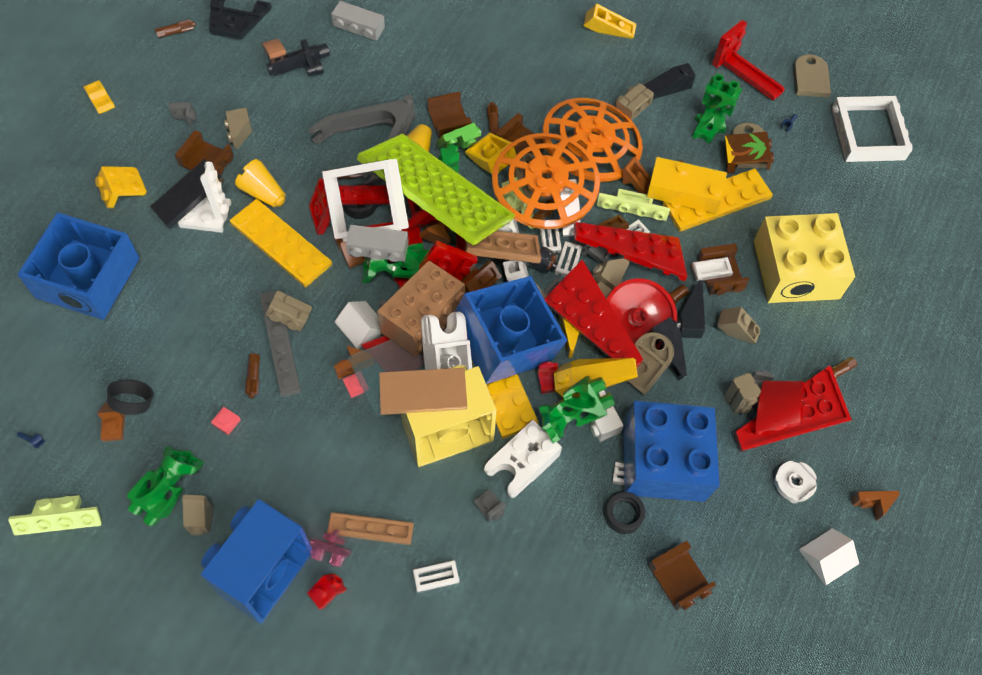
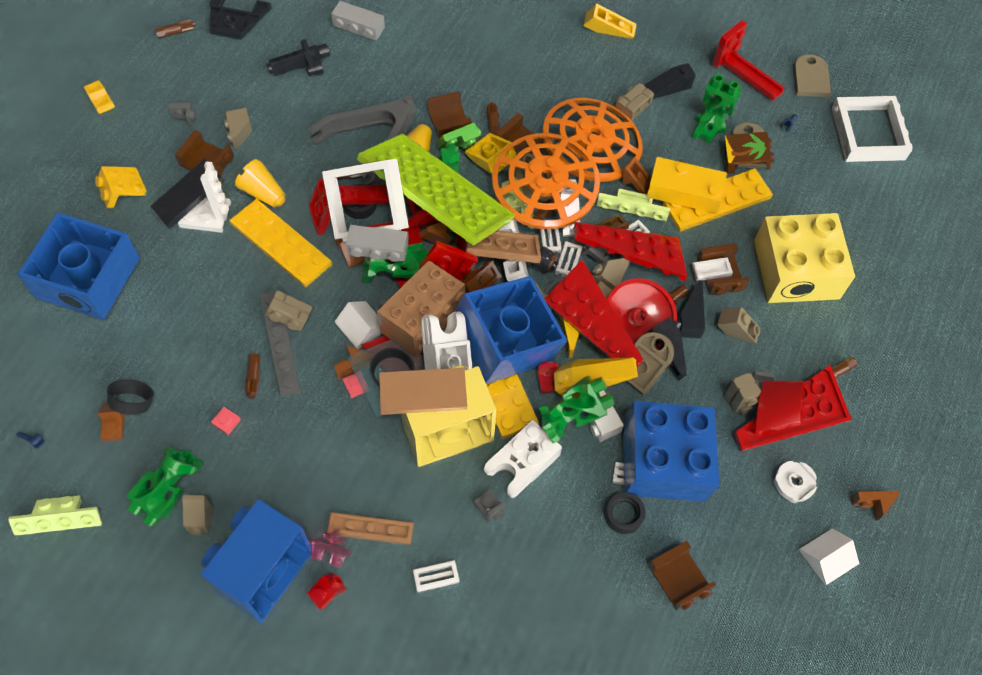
(273, 48): nougat slope -> none
(389, 353): none -> black tyre

